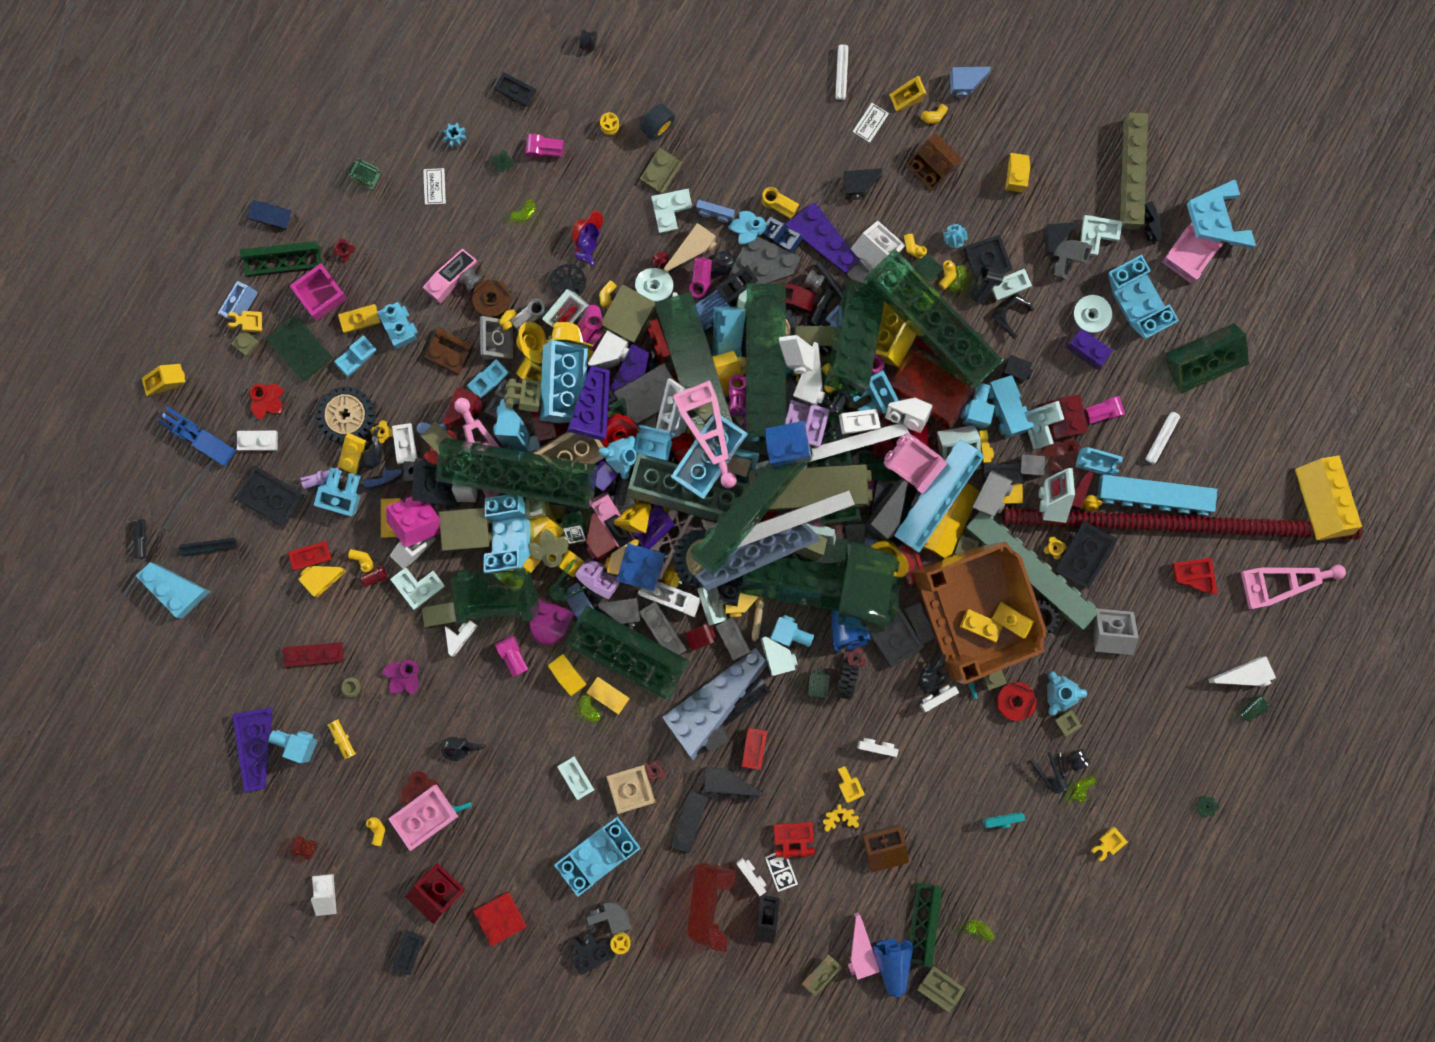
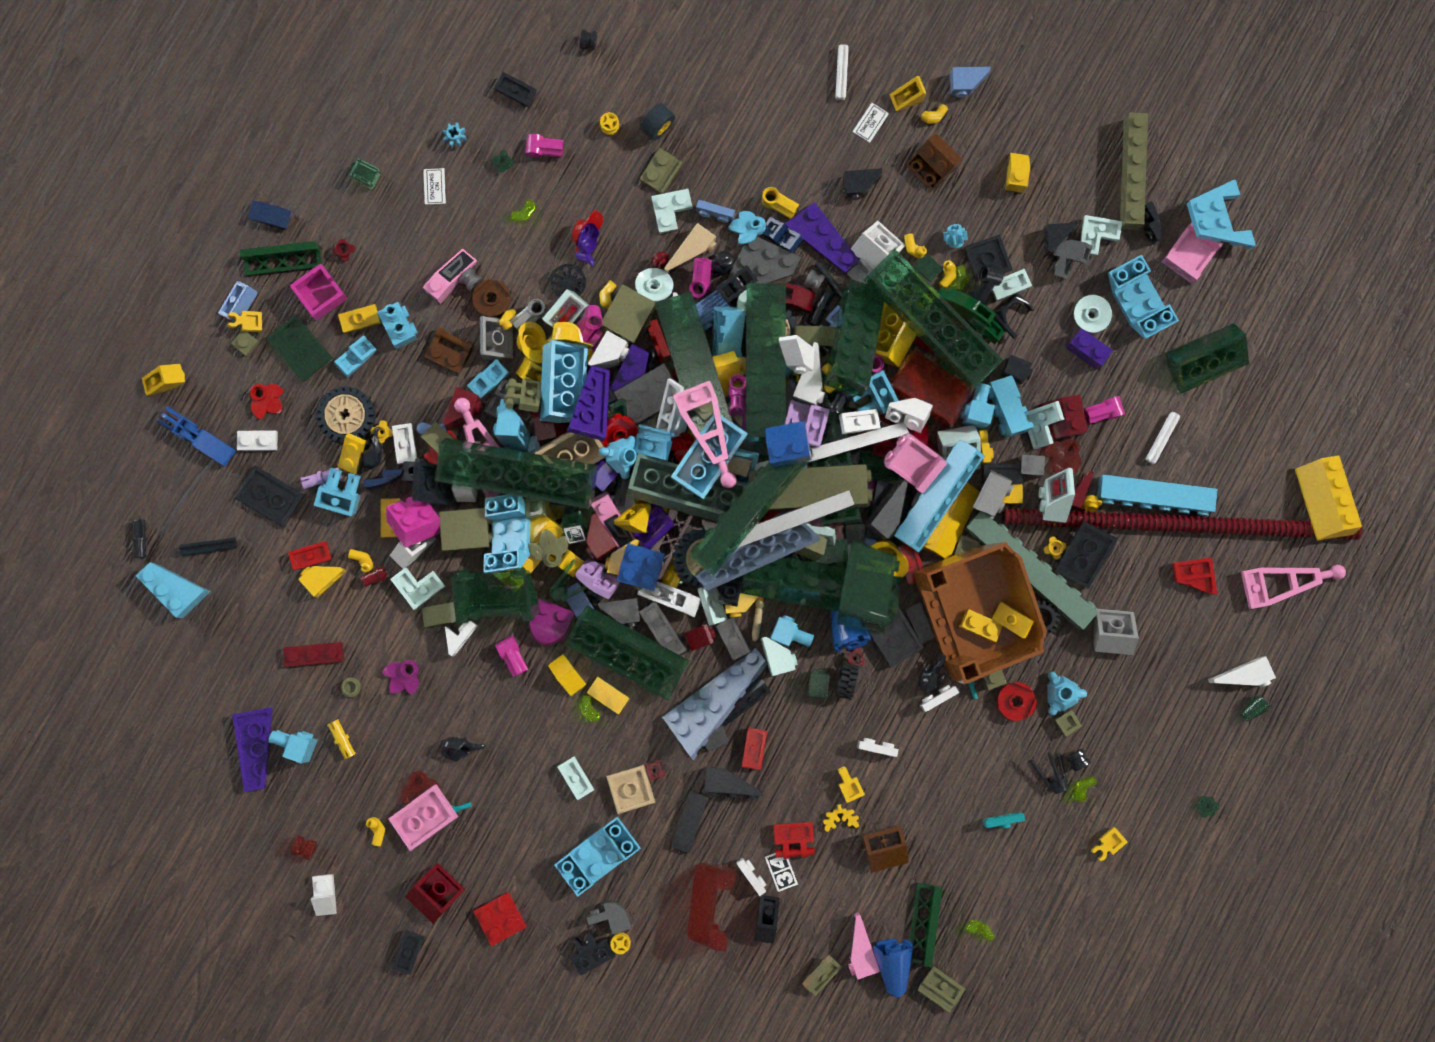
(974, 312): none -> dark green slope
(1098, 461): medium azure hinge -> none

